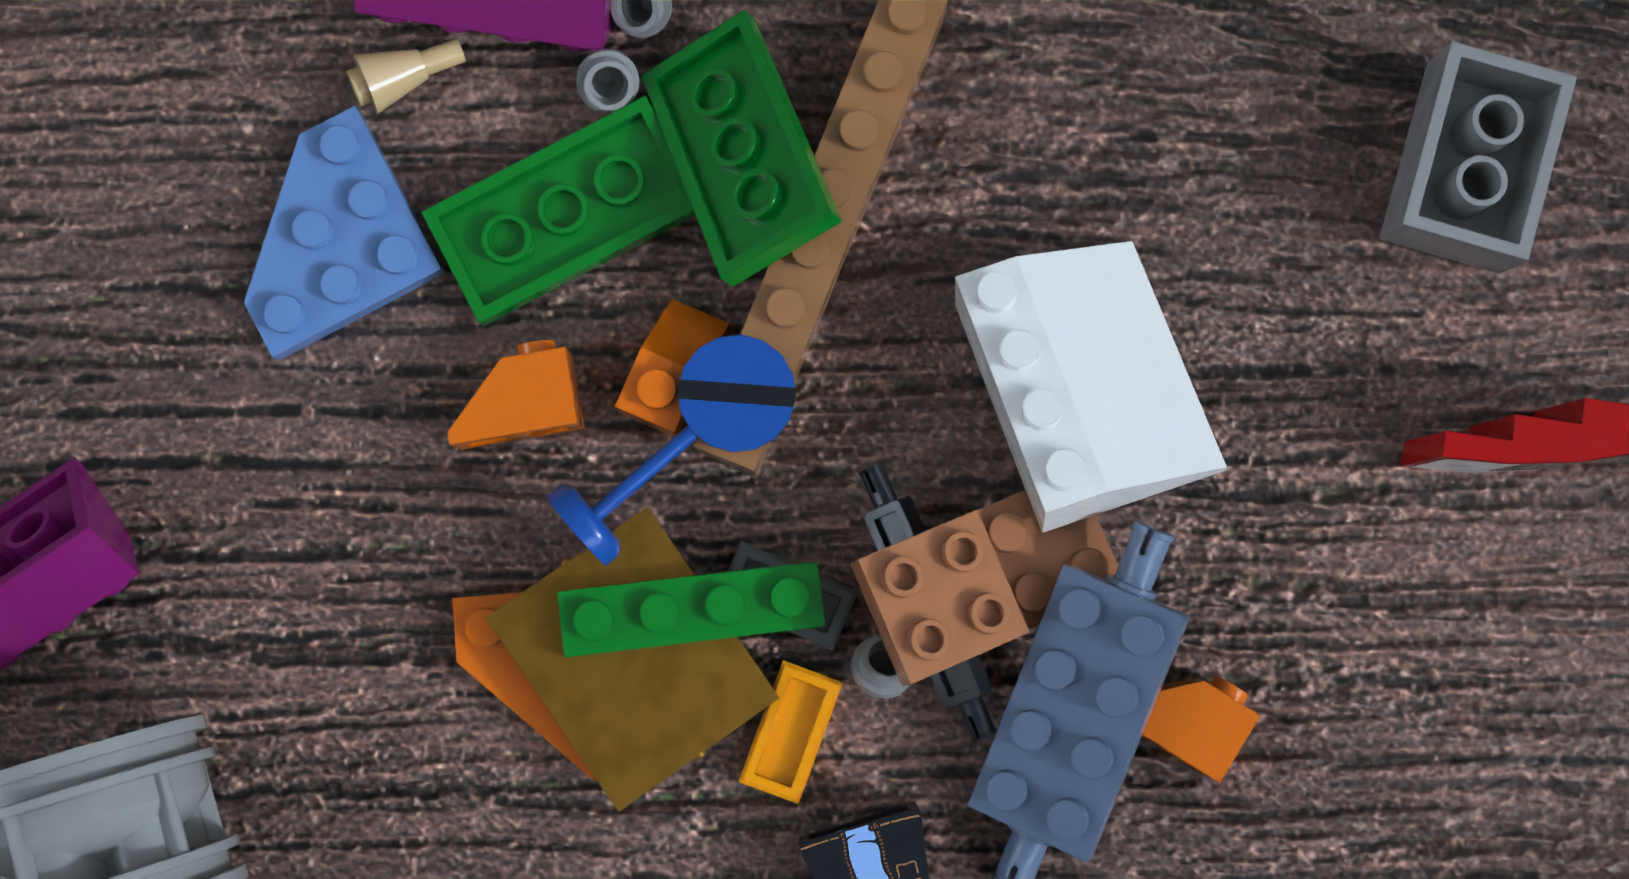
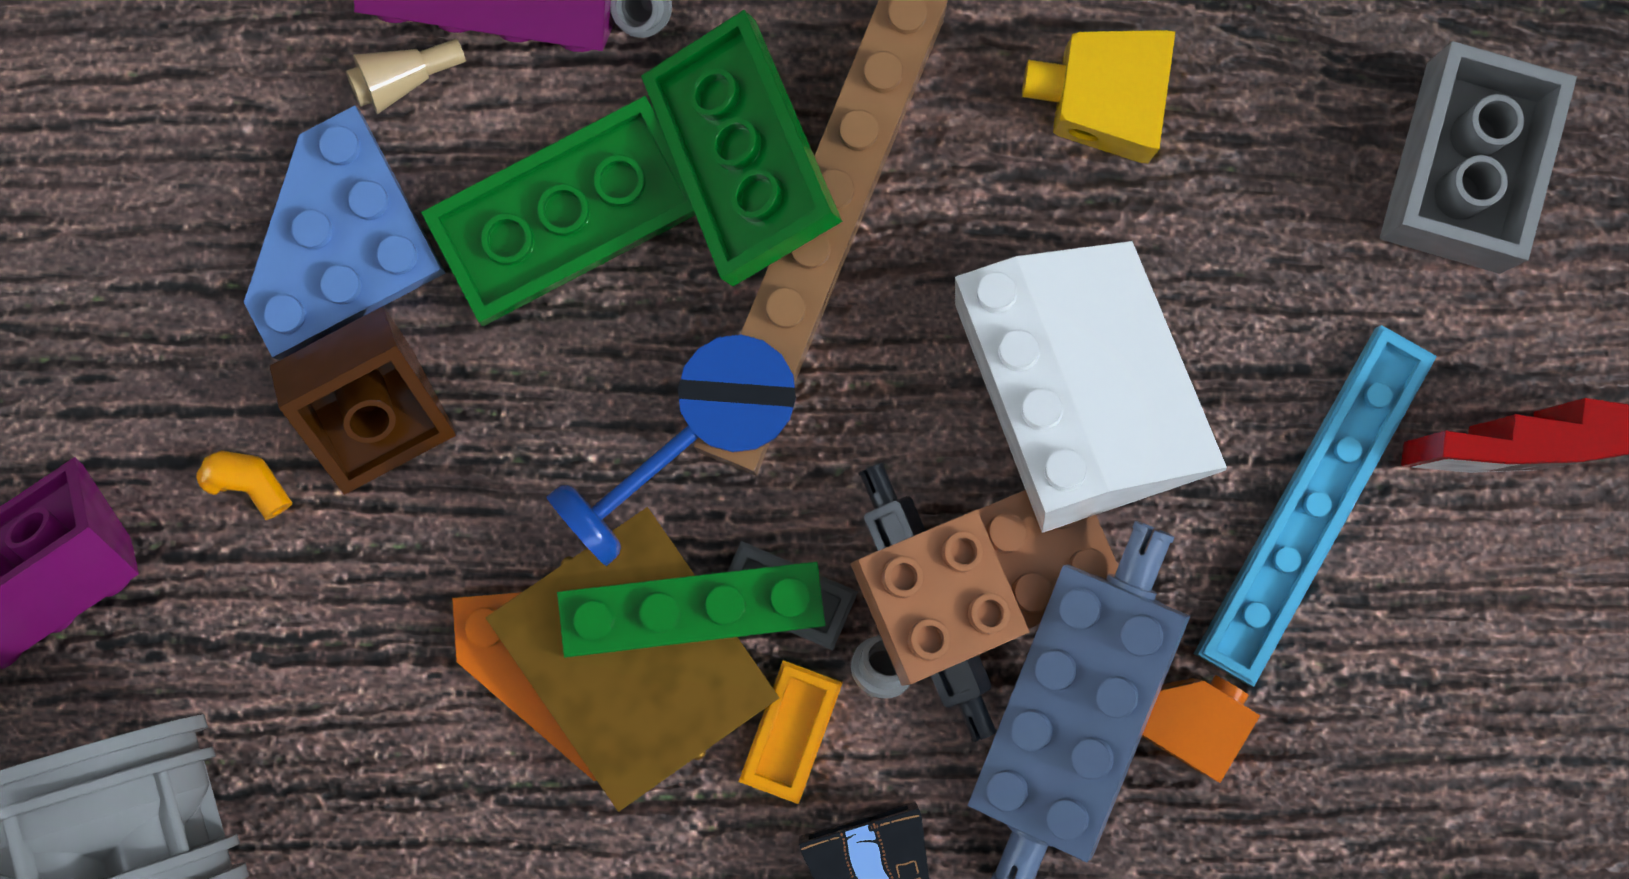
(247, 474): none -> light orange arm
(361, 400): none -> reddish brown slope
(522, 399): orange slope -> none
(607, 80): light grey plate -> none
(654, 379): orange slope -> none
(1108, 90): none -> yellow torso
(1315, 505): none -> medium azure tile

